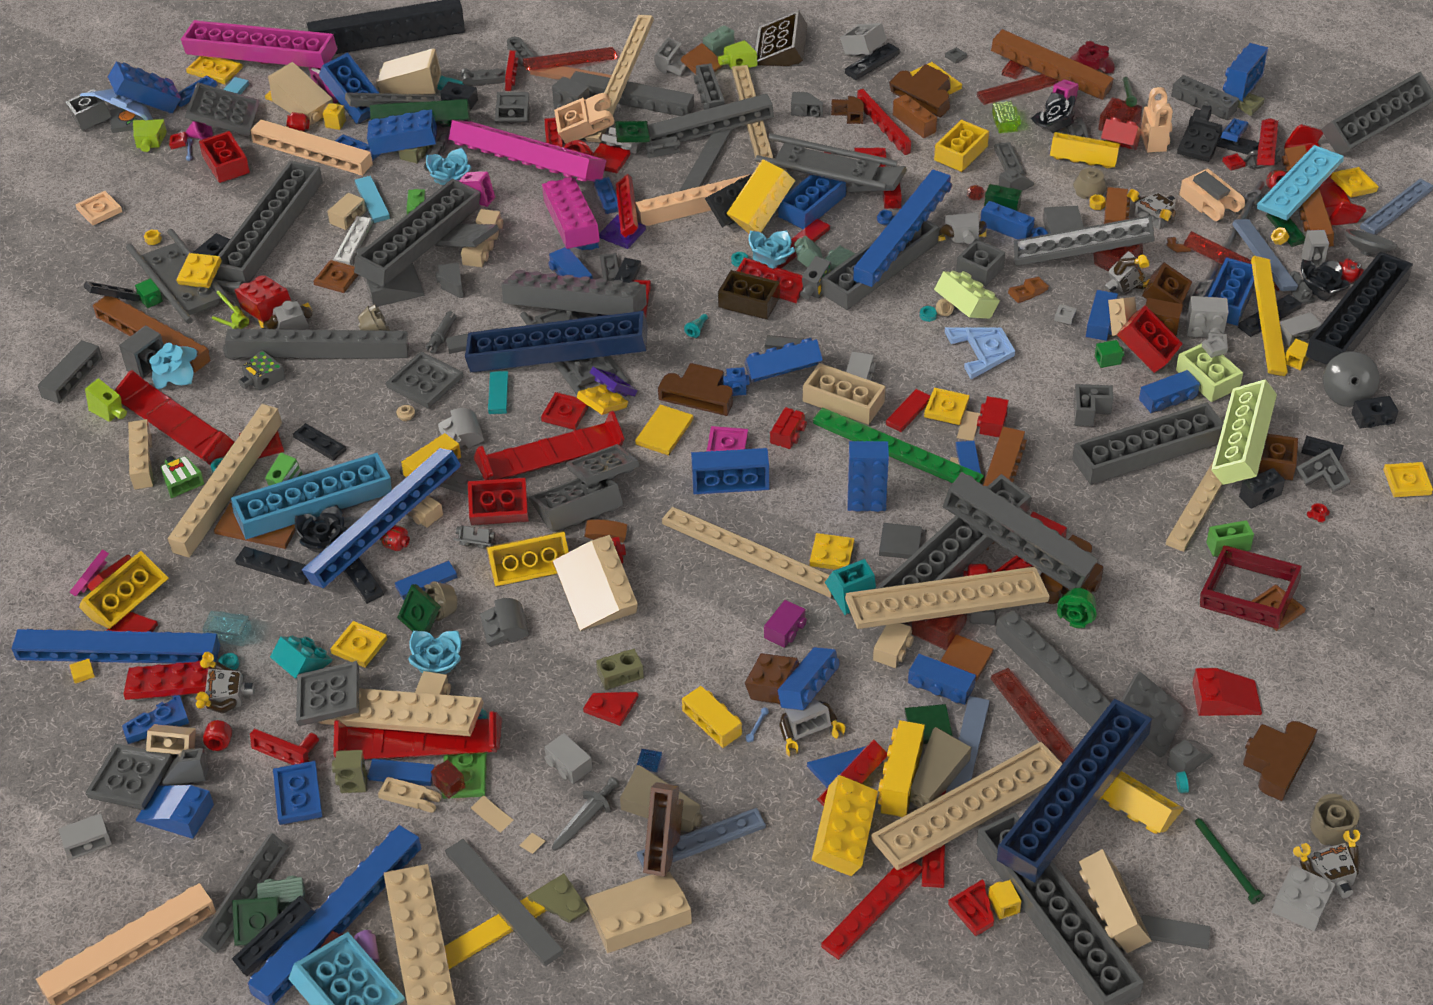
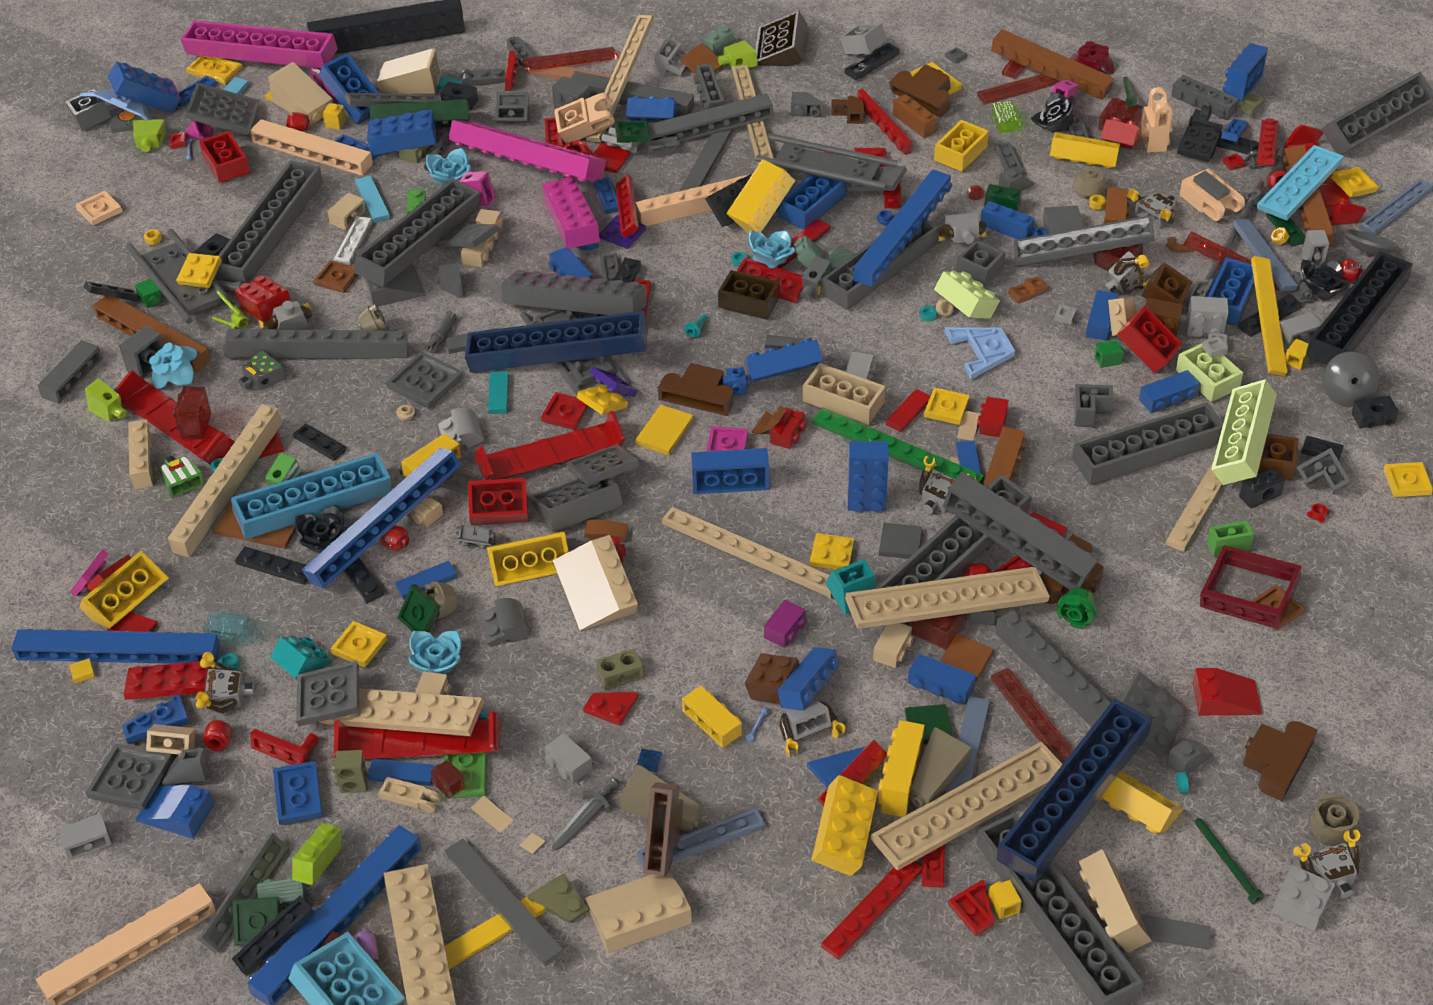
(192, 412): none -> clear red brick
(316, 854): none -> lime brick
(651, 109): none -> blue brick
(768, 420): none -> dark orange slope
(934, 487): none -> torso

